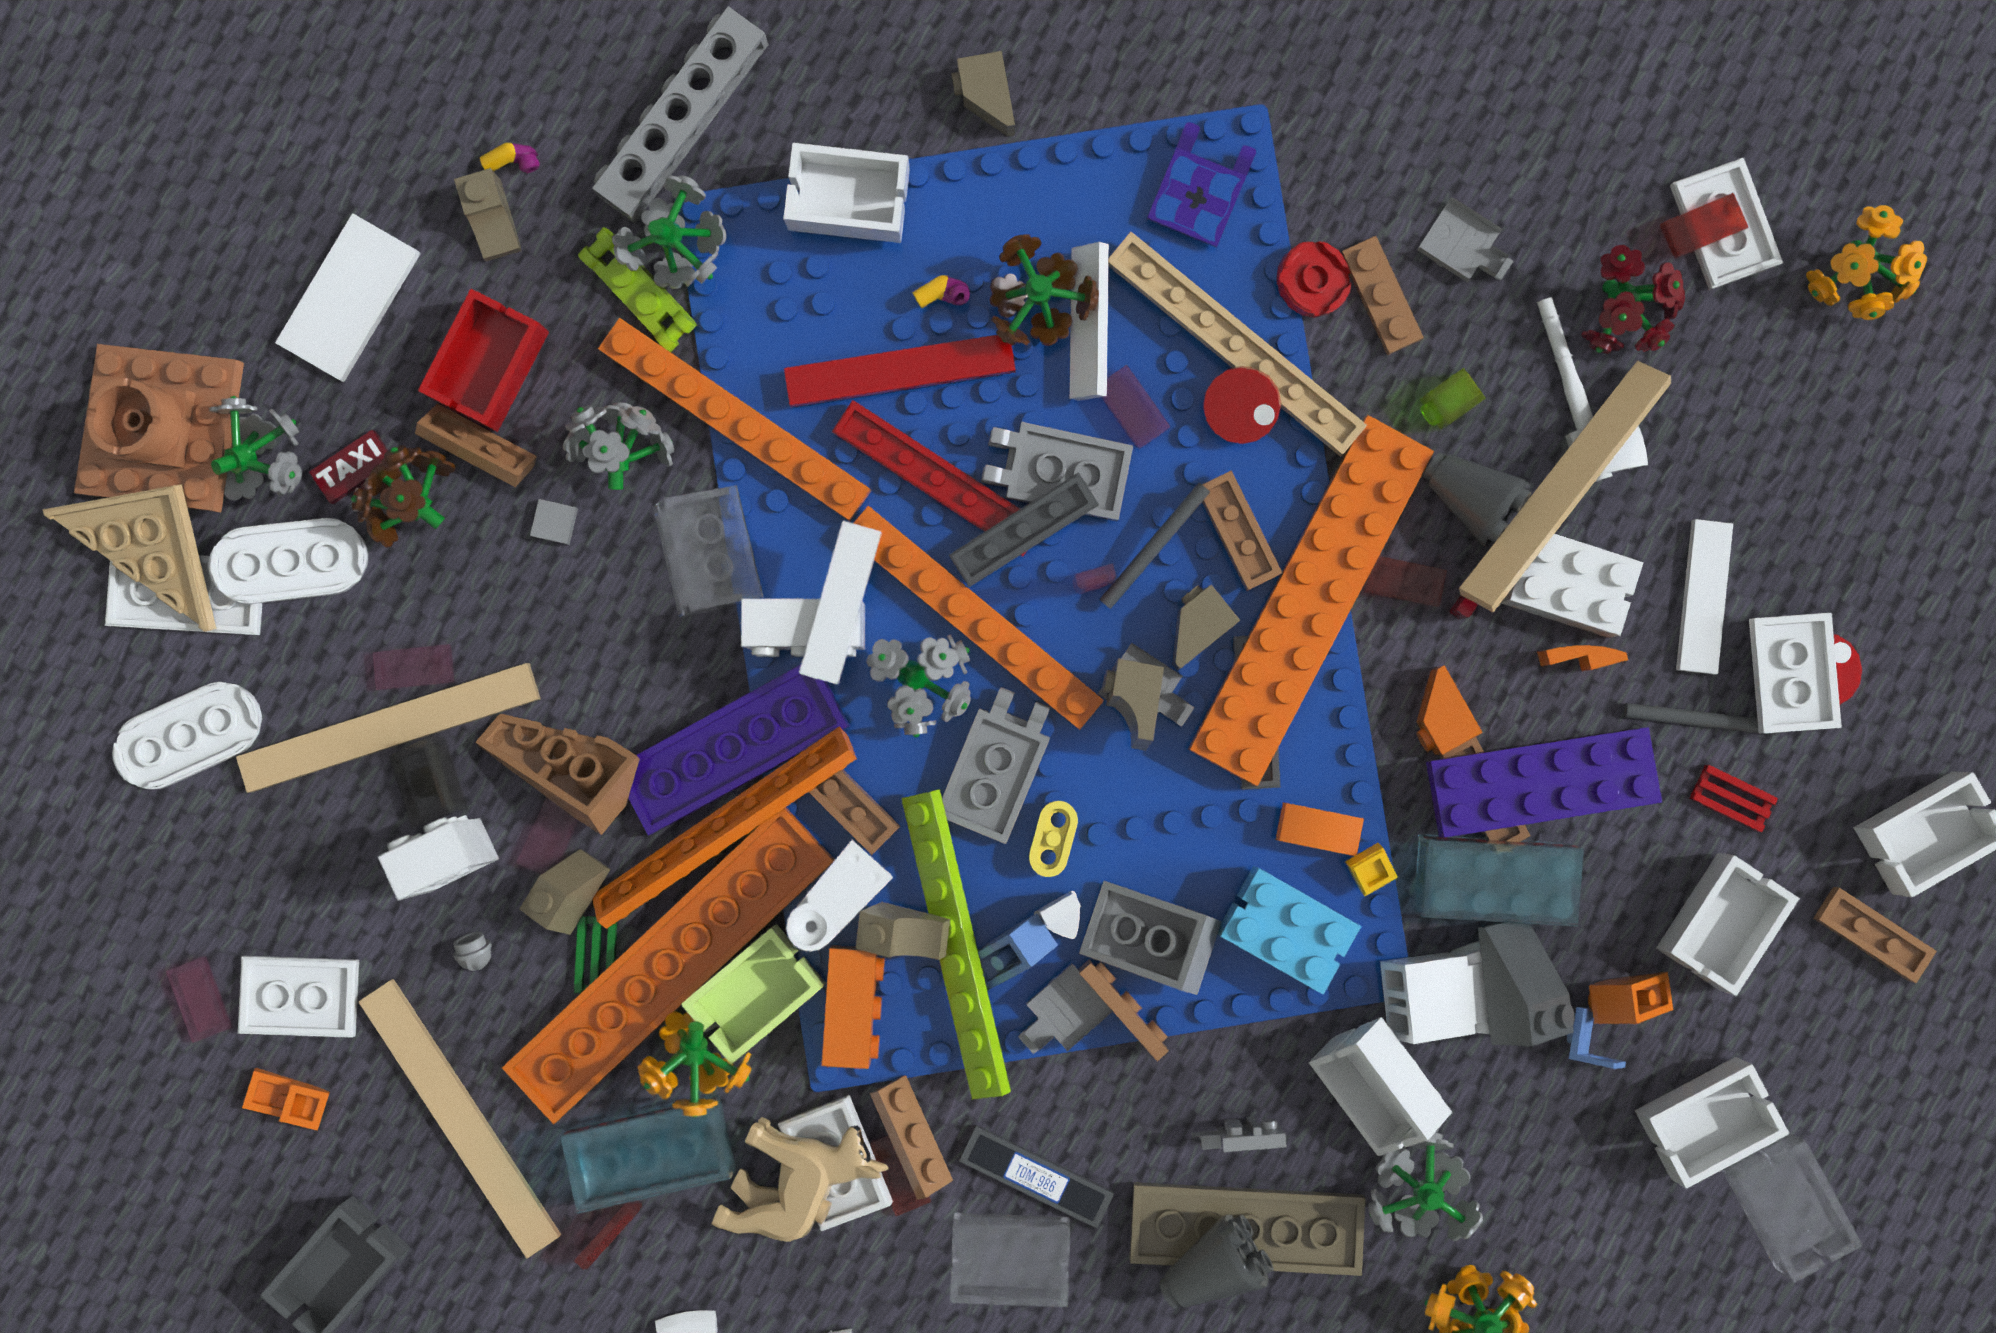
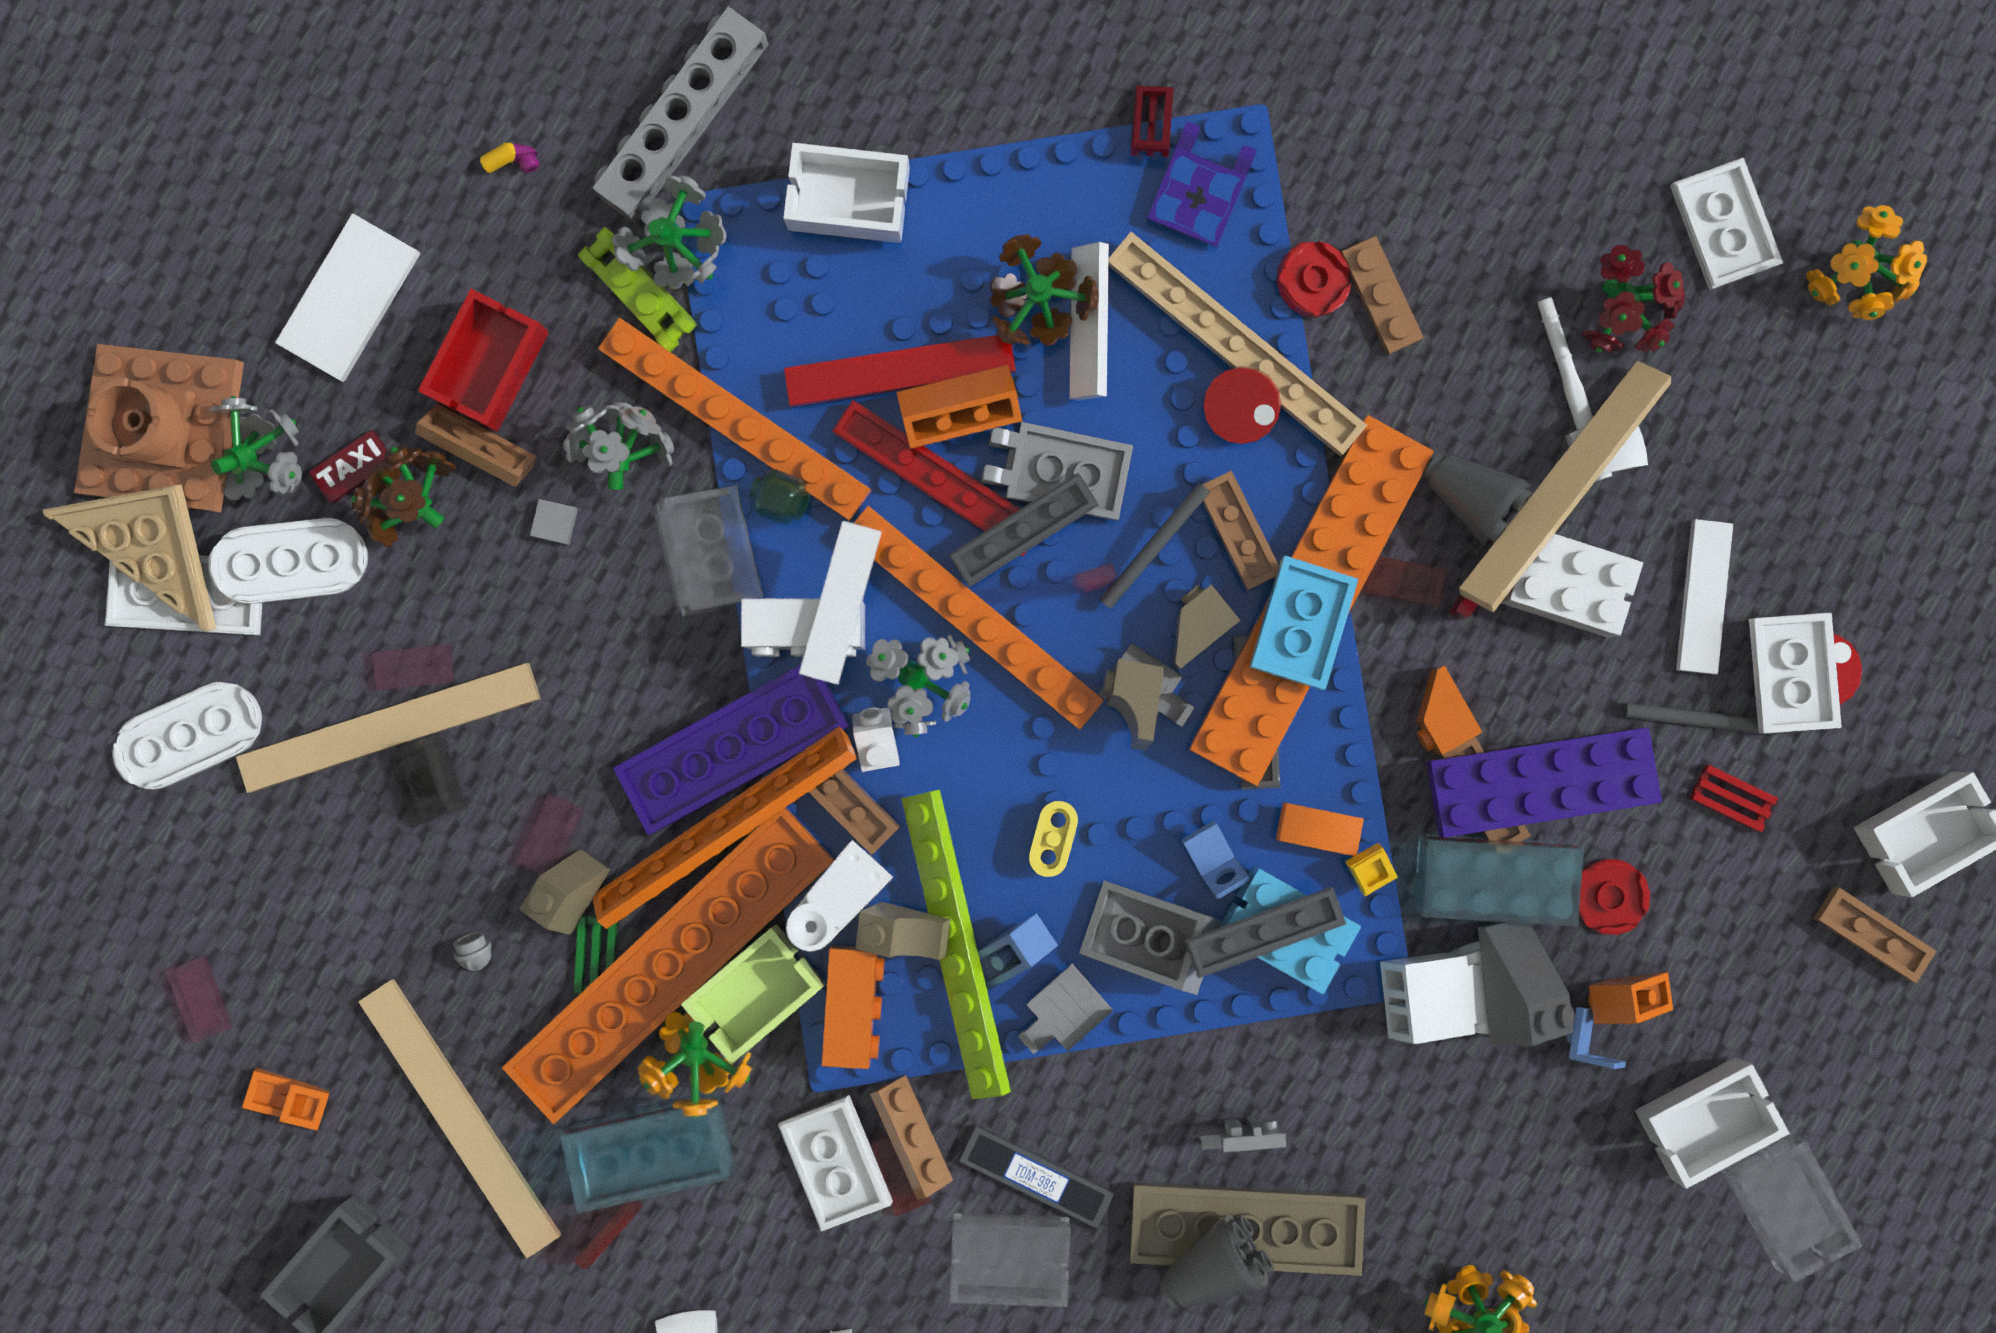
(298, 996): white tile -> none
(438, 857): white brick -> none
(488, 213): dark tan arch -> none
(573, 770): medium nougat wedge -> none
(780, 496): none -> head
(804, 1182): tan animal -> none
(875, 739): none -> white bracket
(942, 288): arm -> none
(959, 406): none -> orange brick
(985, 89): dark tan slope -> none
(996, 769): light grey tile -> none
(1062, 915): white tile -> none
(1125, 1008): medium nougat plate -> none
(1134, 408): tile -> none
(1150, 144): none -> dark red tile
(1214, 858): none -> medium blue bracket
(1264, 932): none -> dark grey tile
(1303, 623): none -> medium azure plate
(1380, 1087): white piece -> none
(1418, 1211): light grey plant -> none
(1451, 399): clear neon green brick -> none
(1462, 242): light grey piece -> none
(1589, 656): orange slope -> none
(1601, 896): none -> red tile
(1704, 226): clear red tile -> none
(1727, 923): white piece -> none

